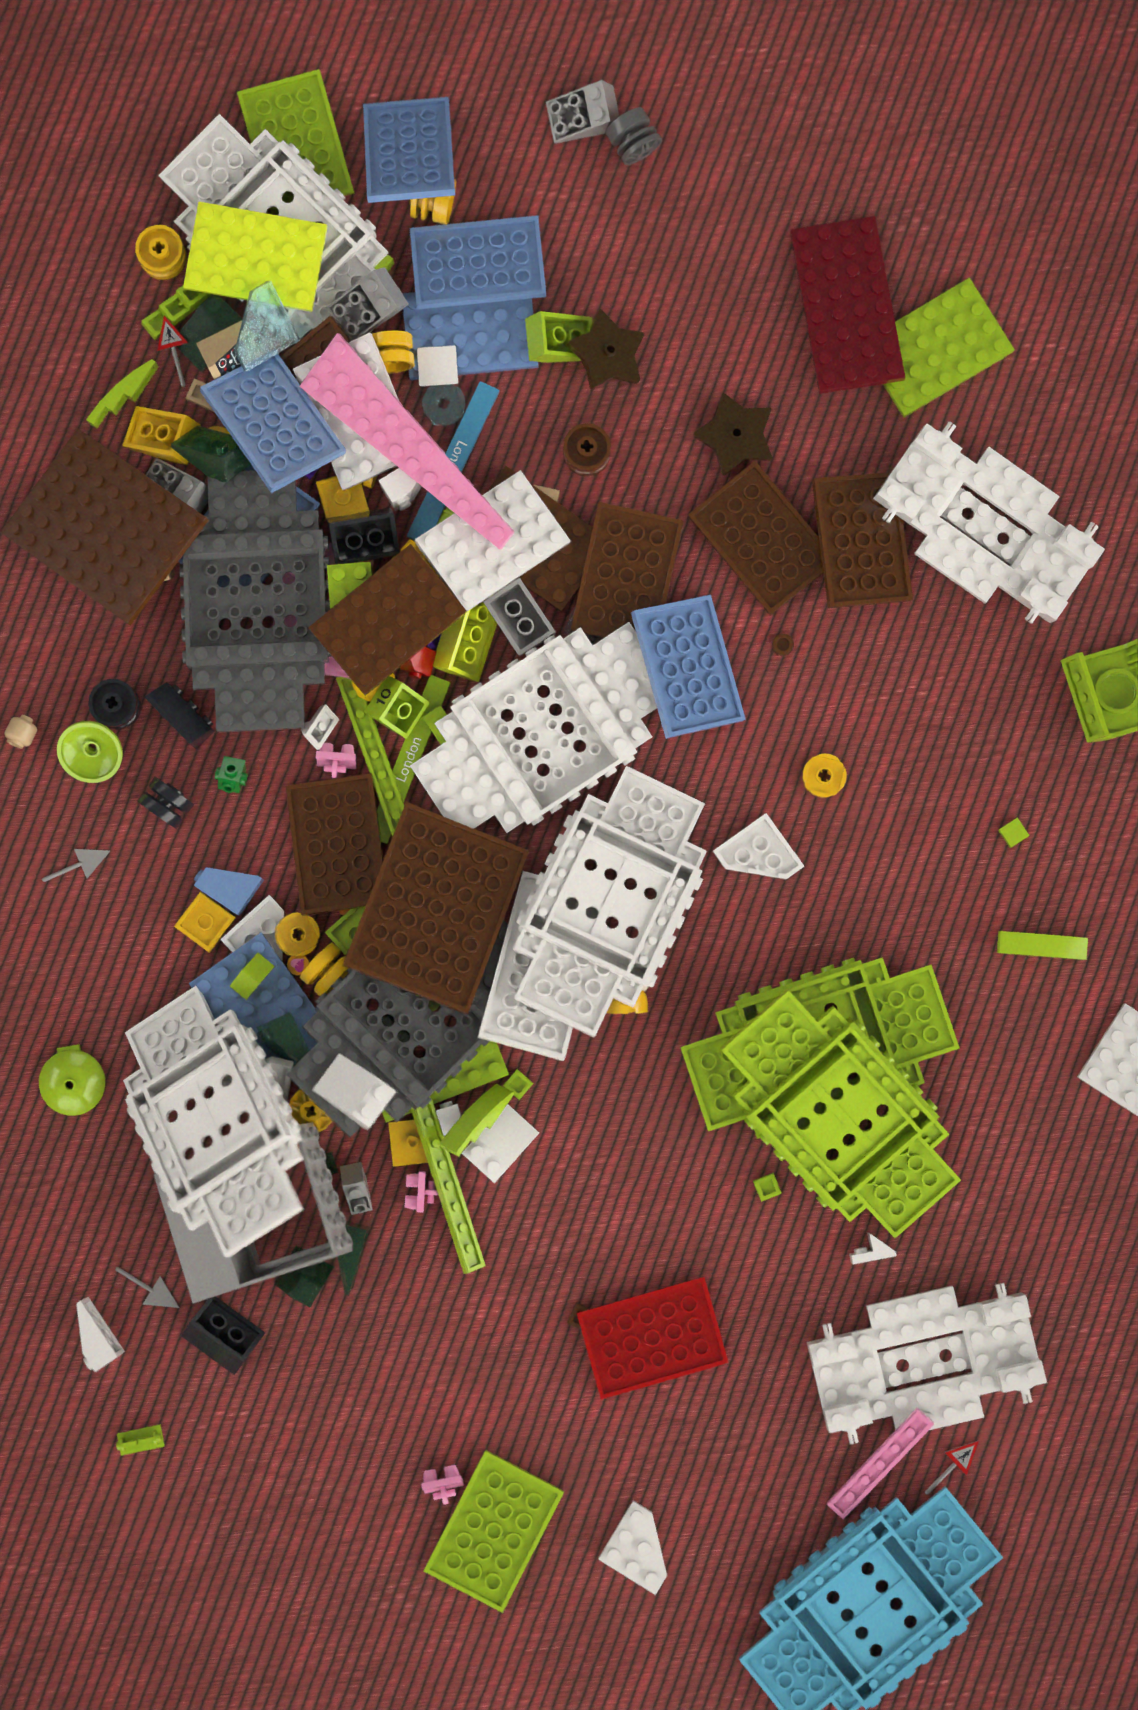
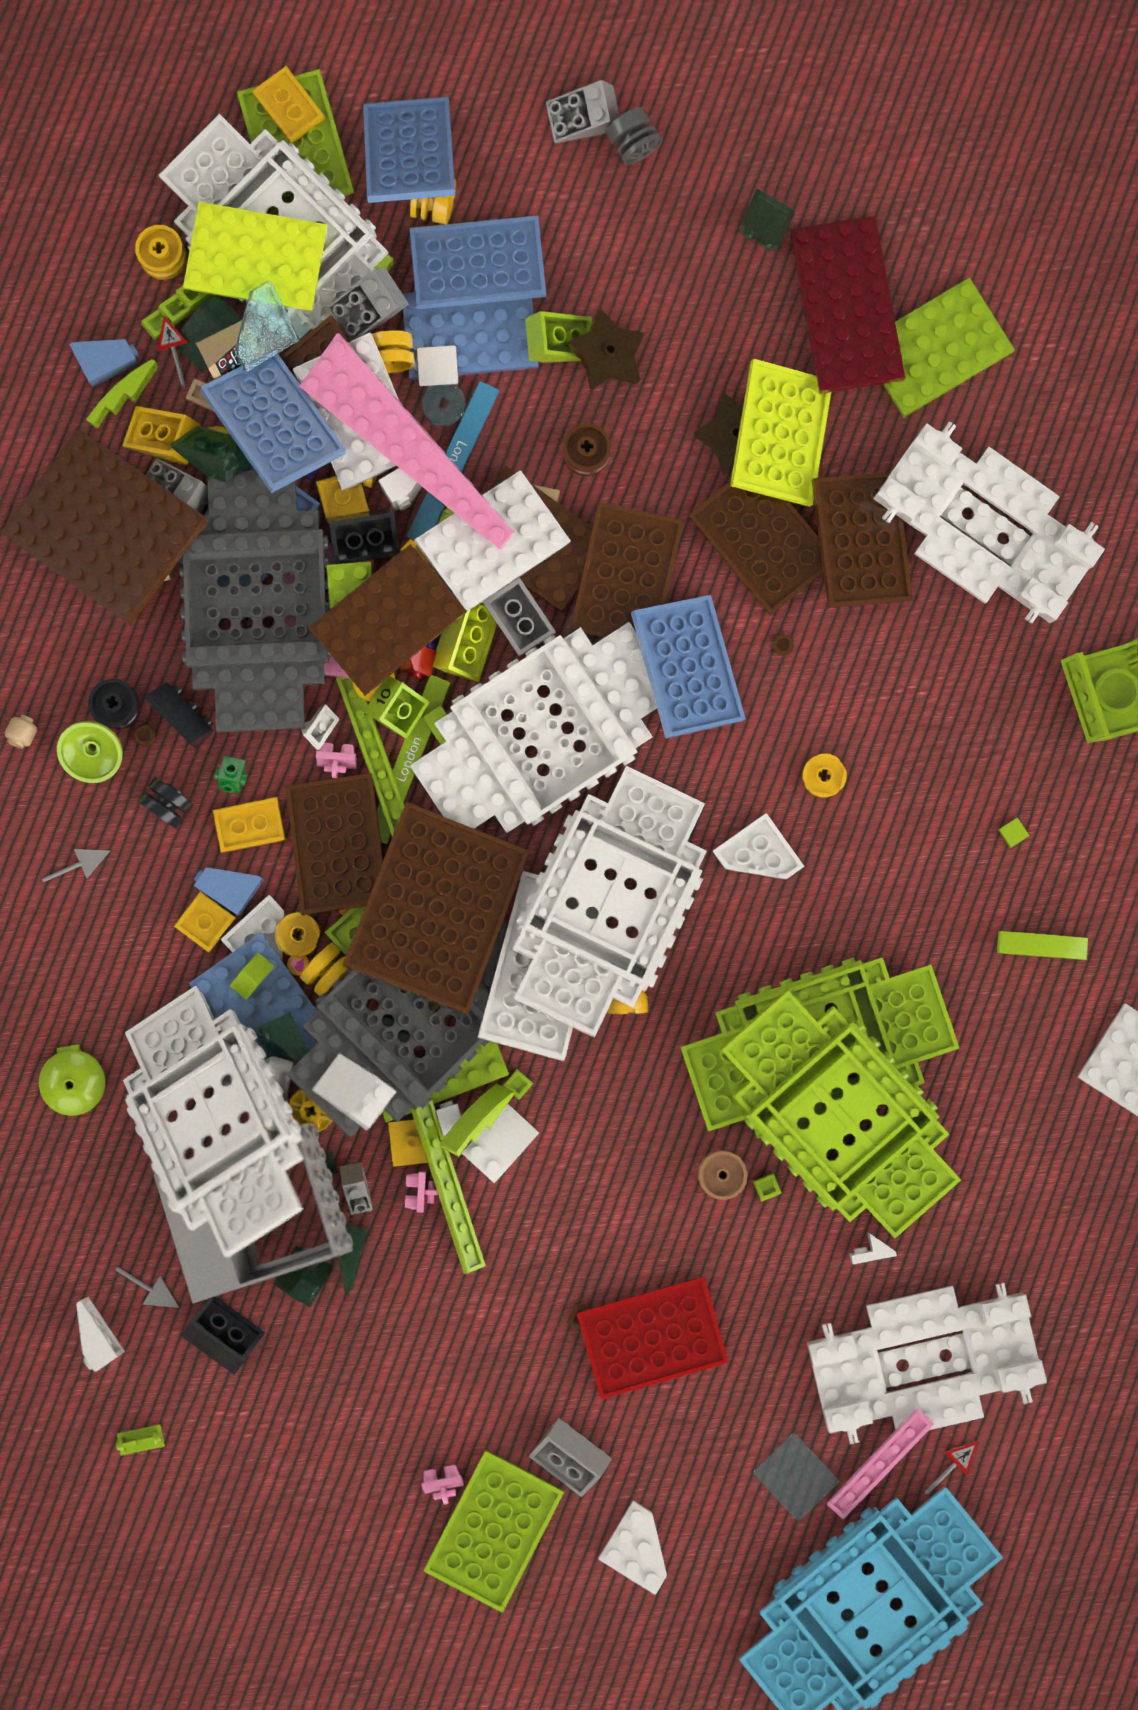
(104, 358): none -> medium blue slope
(144, 735): none -> reddish brown tile
(249, 825): none -> yellow tile
(288, 104): none -> yellow tile
(570, 1457): none -> light grey slope
(709, 1174): none -> medium nougat wheel
(767, 221): none -> clear green slope
(780, 433): none -> neon yellow plate
(796, 1477): none -> clear light blue piece

